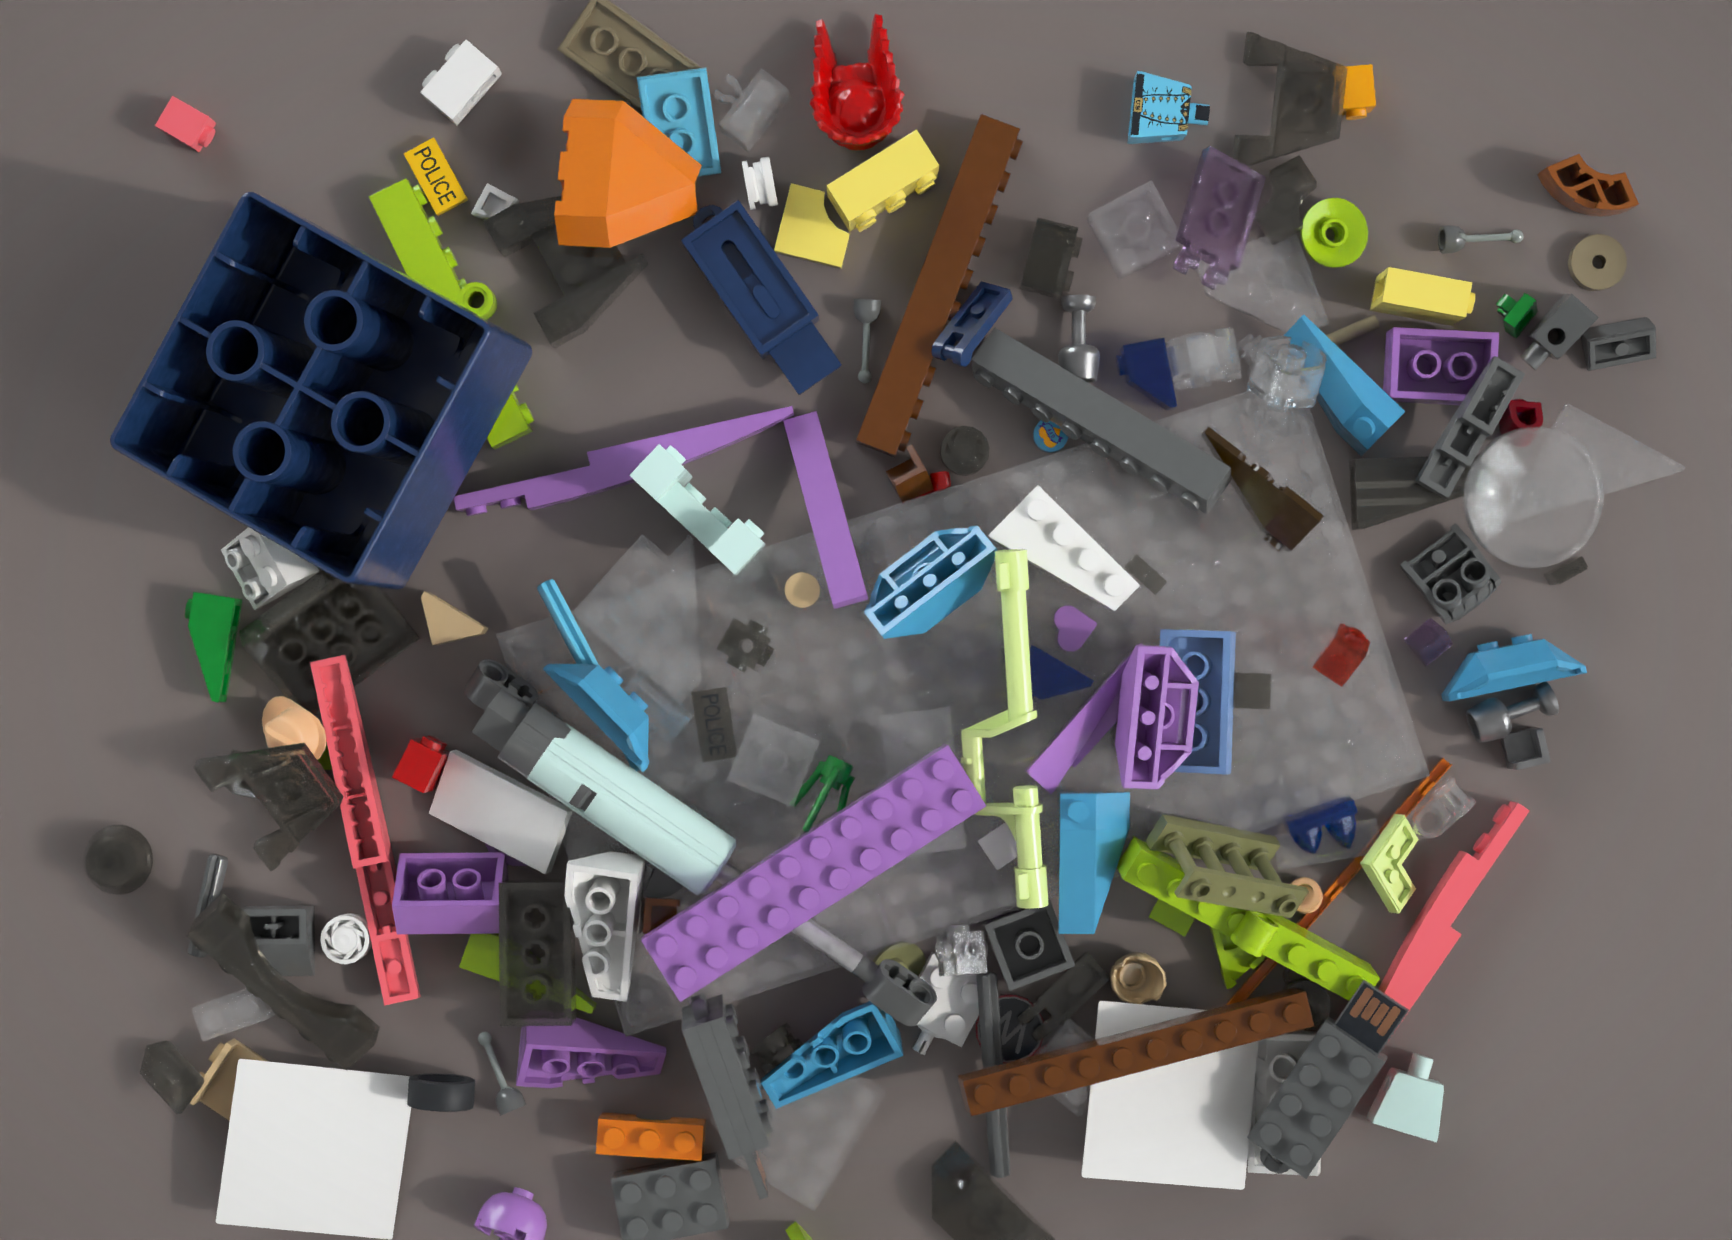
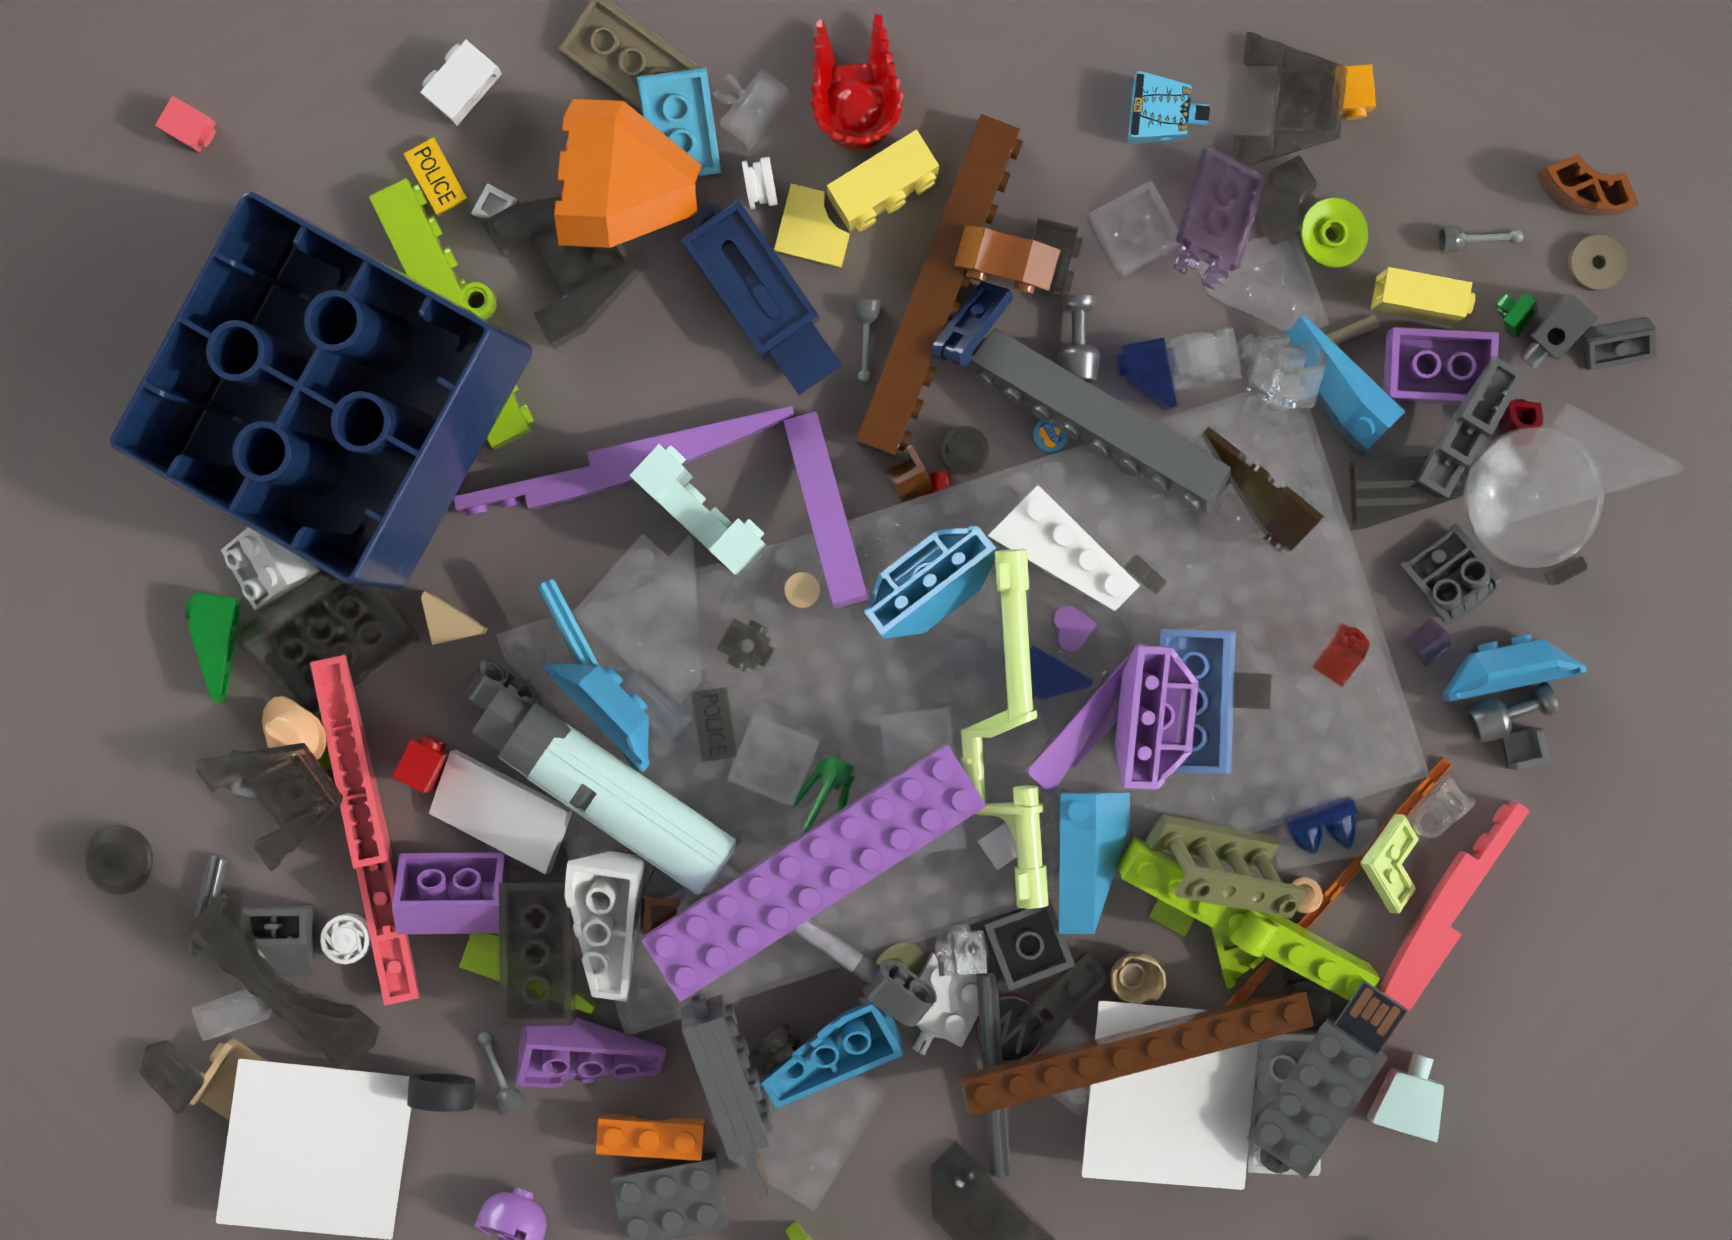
(1006, 258): none -> dark orange brick

